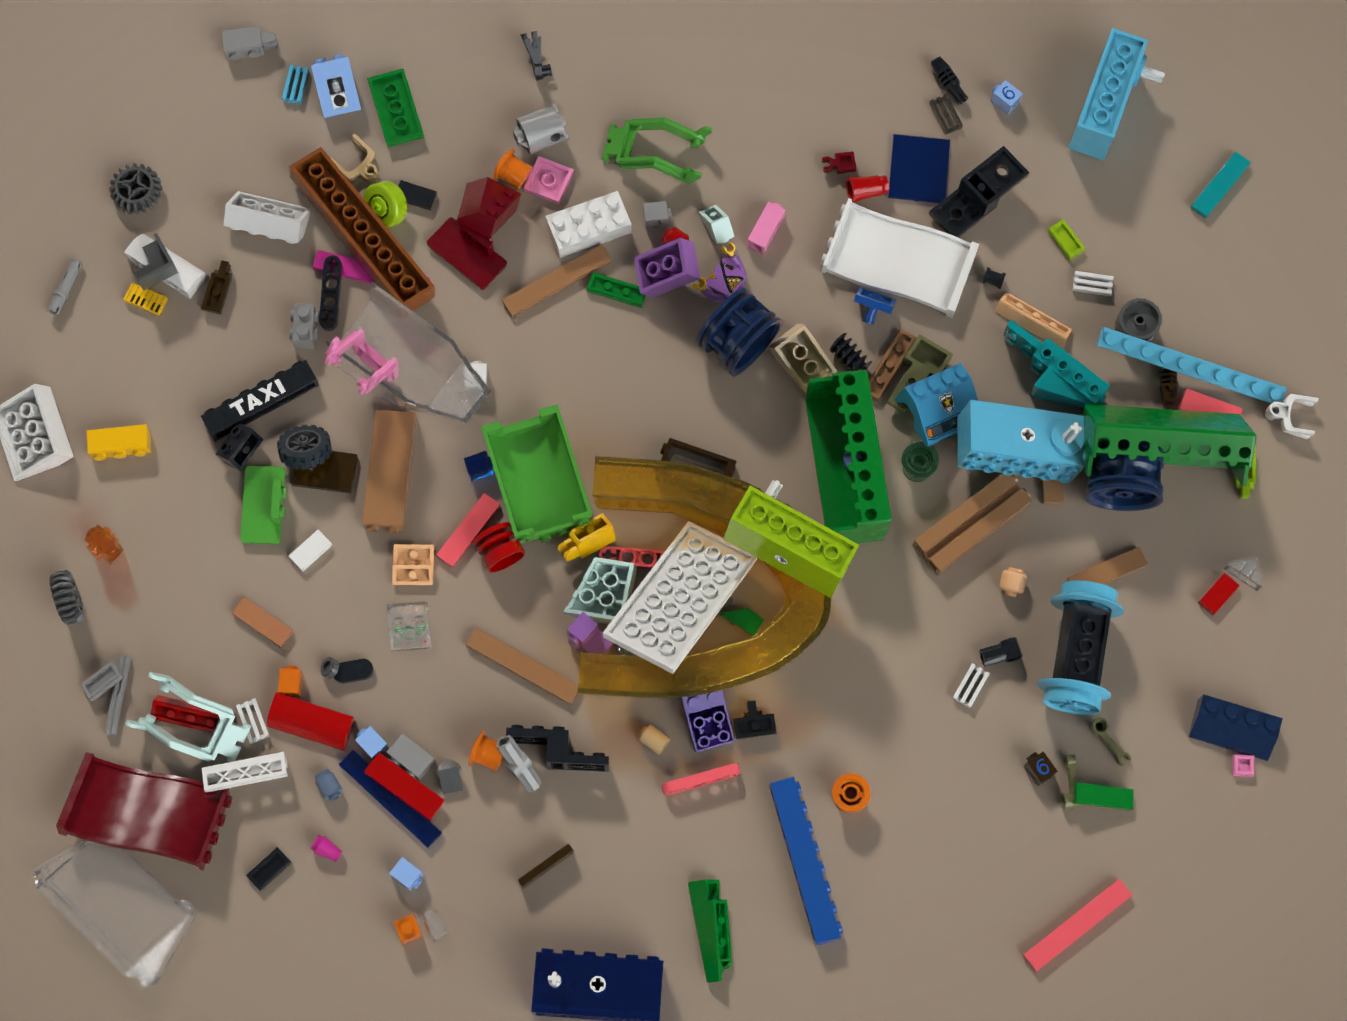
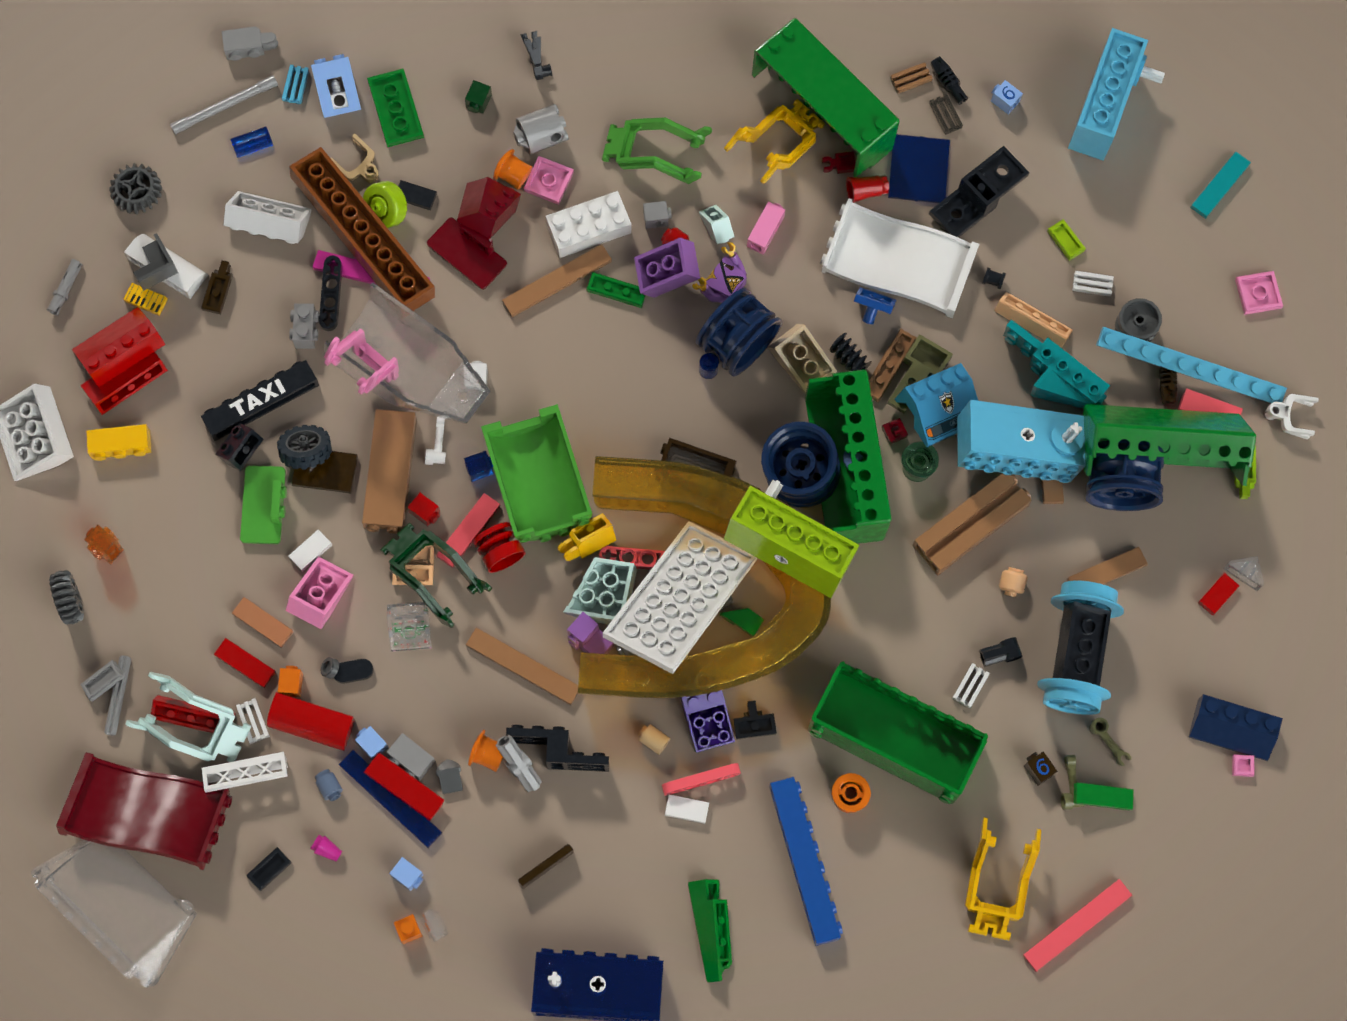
(118, 346): none -> red slope
(124, 384): none -> red brick
(244, 663): none -> red tile
(252, 145): none -> clear blue tile
(260, 87): none -> light grey piece
(318, 592): none -> bright pink slope
(408, 547): none -> dark green piece
(424, 509): none -> red brick
(436, 455): none -> white brick
(478, 97): none -> dark green brick
(687, 809): none -> white tile
(708, 365): none -> clear blue brick
(790, 438): none -> dark blue wheel
(794, 118): none -> yellow piece
(830, 91): none -> green container
(894, 431): none -> dark red tile
(897, 733): none -> green container
(928, 78): none -> medium nougat tile
(992, 915): none -> yellow piece
(1259, 292): none -> bright pink tile

